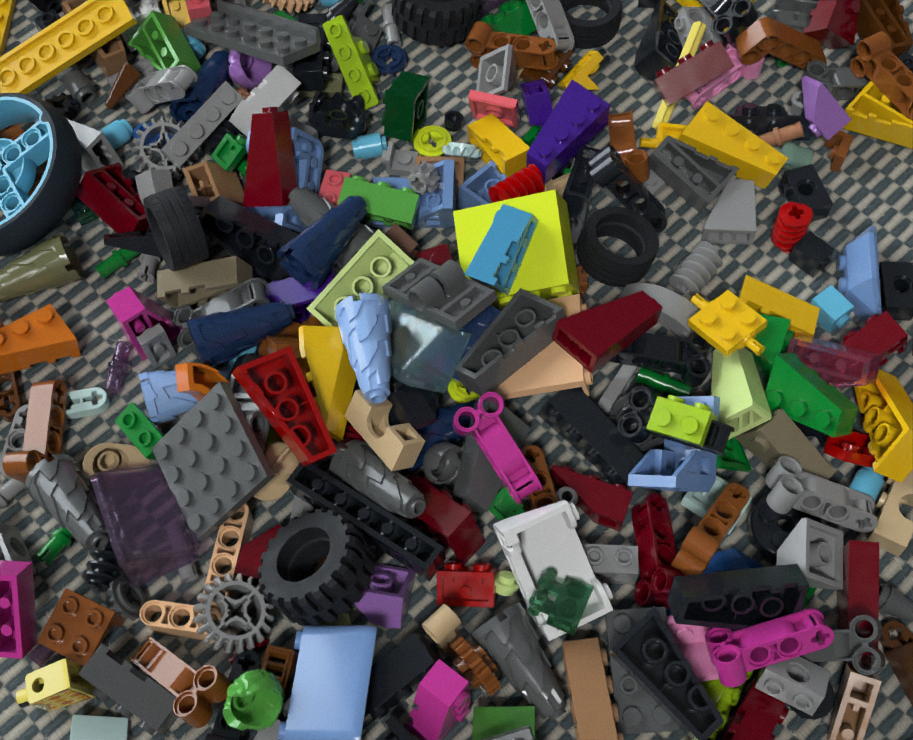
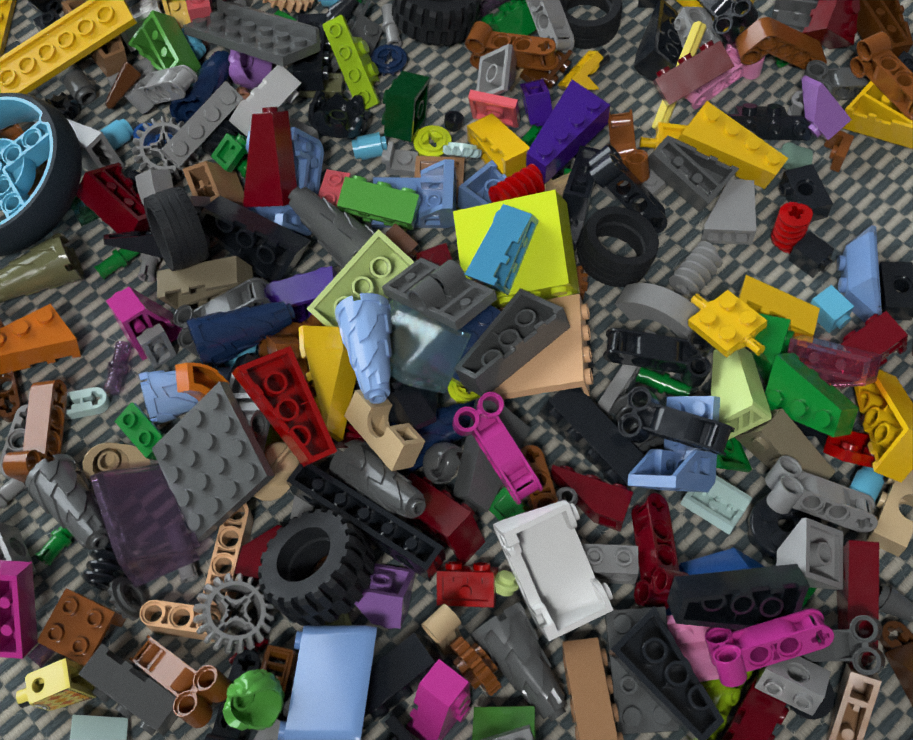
(319, 245): dark blue cone -> none
(423, 178): light grey gear -> none
(569, 605): clear green plate -> none
(607, 329): dark red slope -> none
(680, 420): lime bracket -> none
(713, 528): dark orange piece -> none
(784, 134): nougat pin -> none

